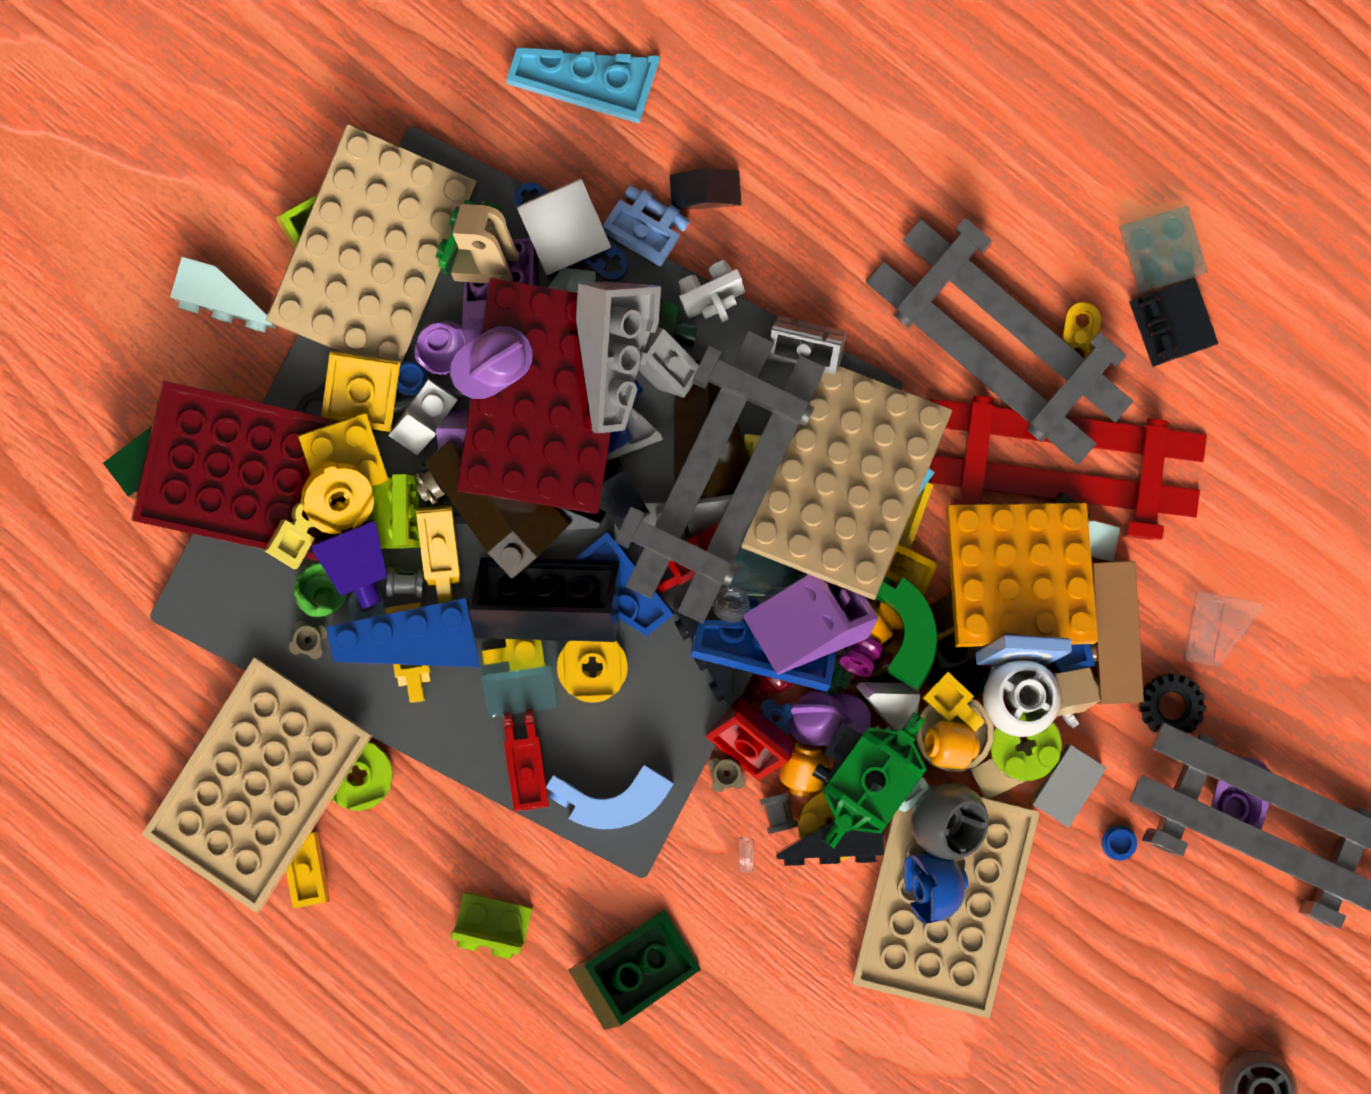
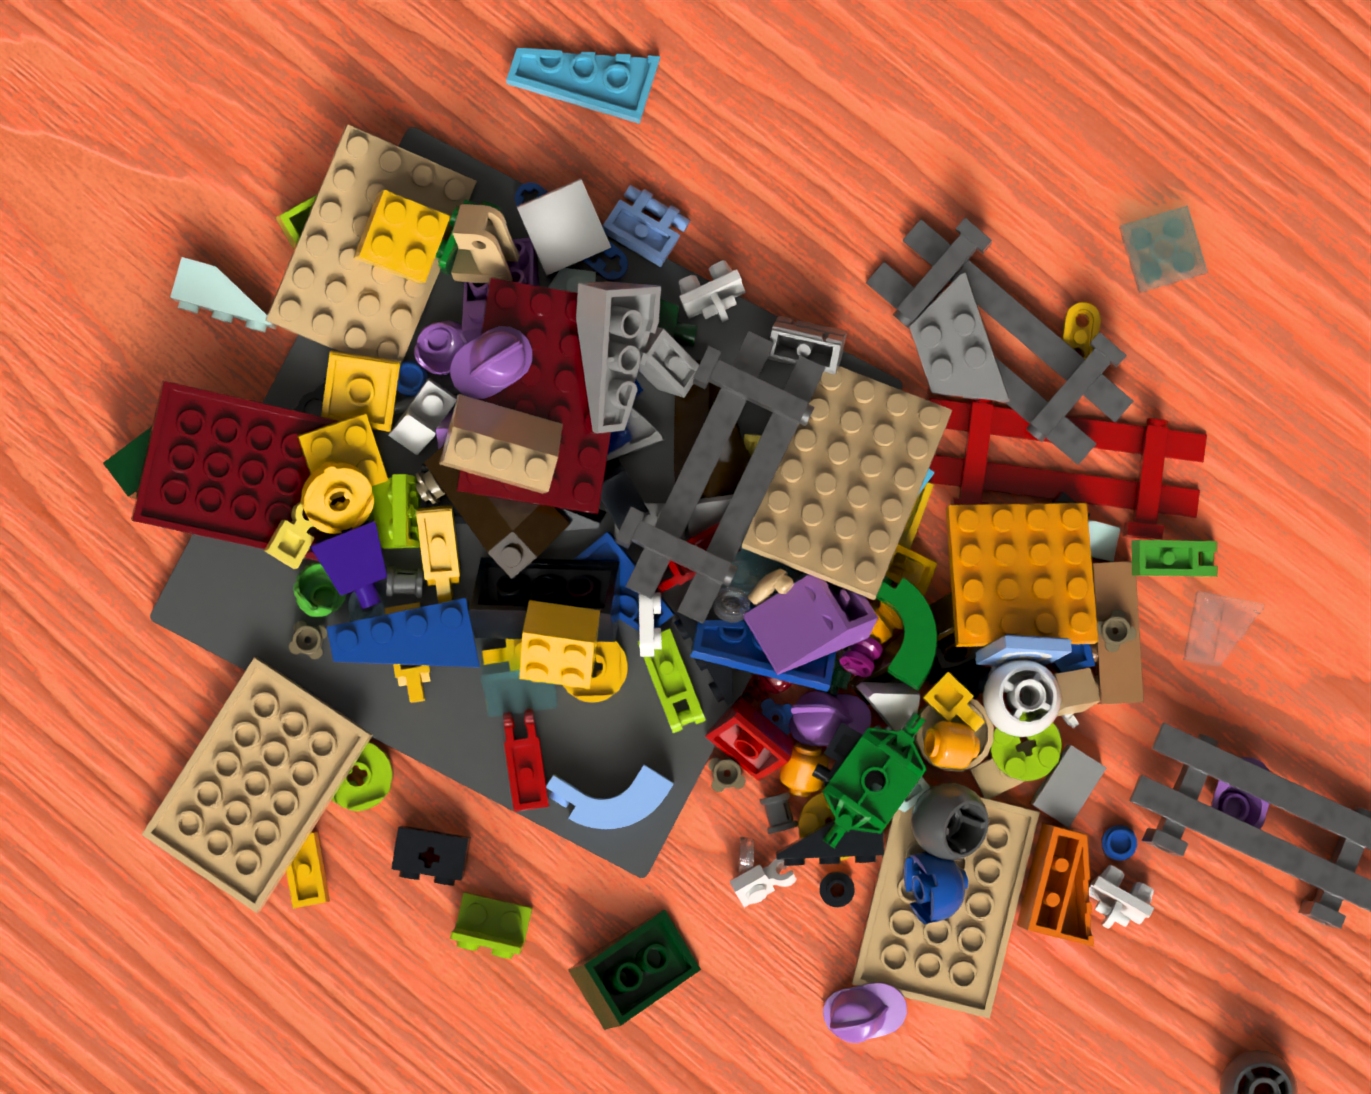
(401, 236): none -> yellow brick
(414, 841): none -> black brick
(502, 444): none -> tan slope
(559, 644): none -> yellow brick
(649, 636): none -> white plate
(673, 683): none -> lime plate
(705, 188): black slope -> none
(758, 882): none -> white plate
(768, 584): none -> tan arm
(826, 884): none -> black plate
(865, 1012): none -> medium lavender piece
(957, 347): none -> light grey wing
(1058, 887): none -> orange wedge
(1118, 904): none -> white hips
(1124, 634): none -> dark tan plate
(1172, 683): black tyre -> none
(1173, 322): black hinge -> none
(1173, 558): none -> bright green plate

